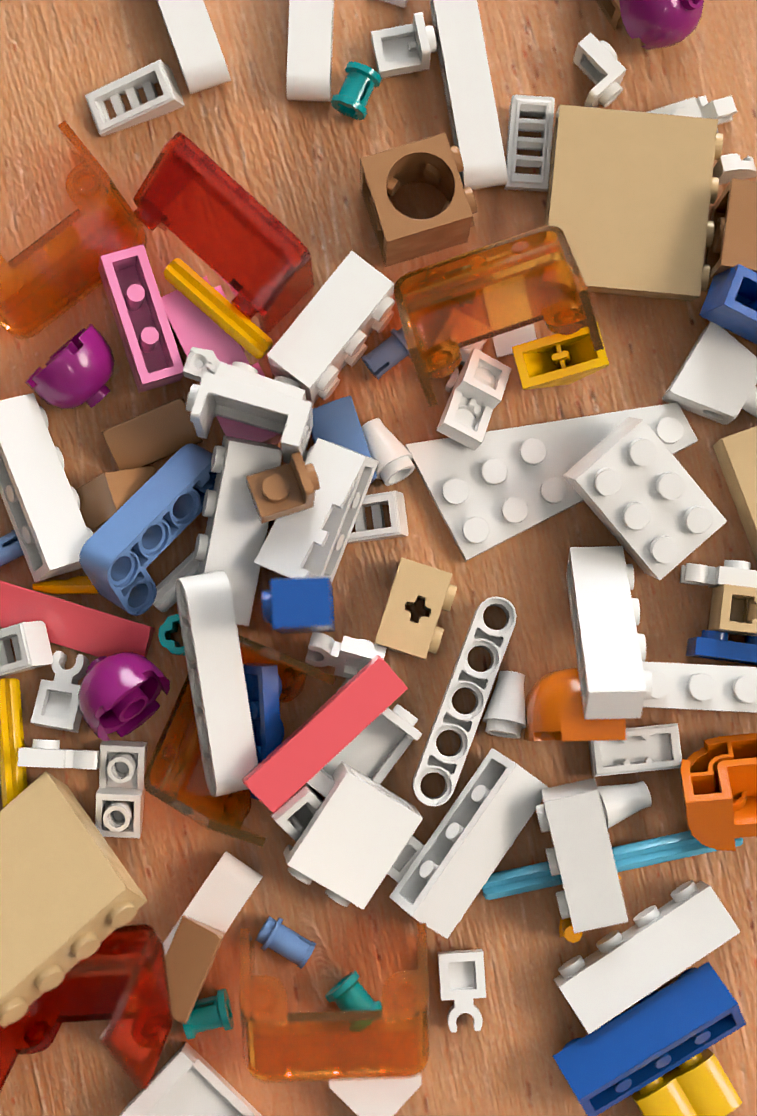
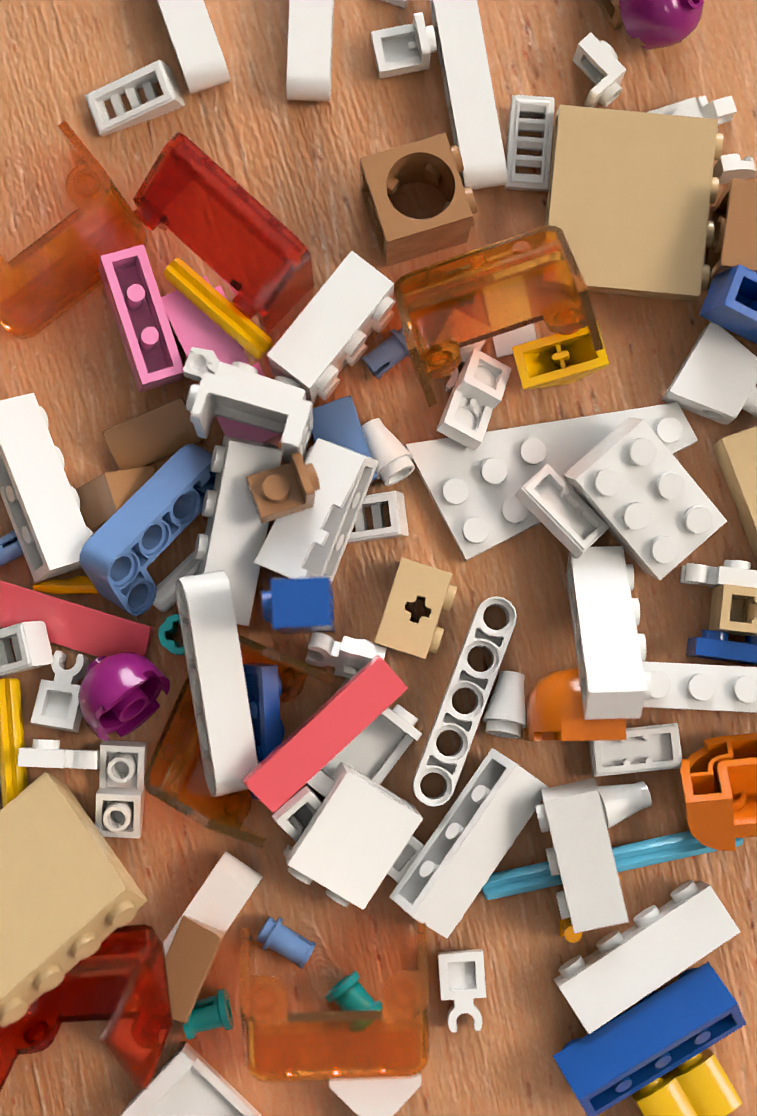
(75, 372): magenta cylinder -> none
(356, 90): teal bush -> none
(562, 511): none -> white plate

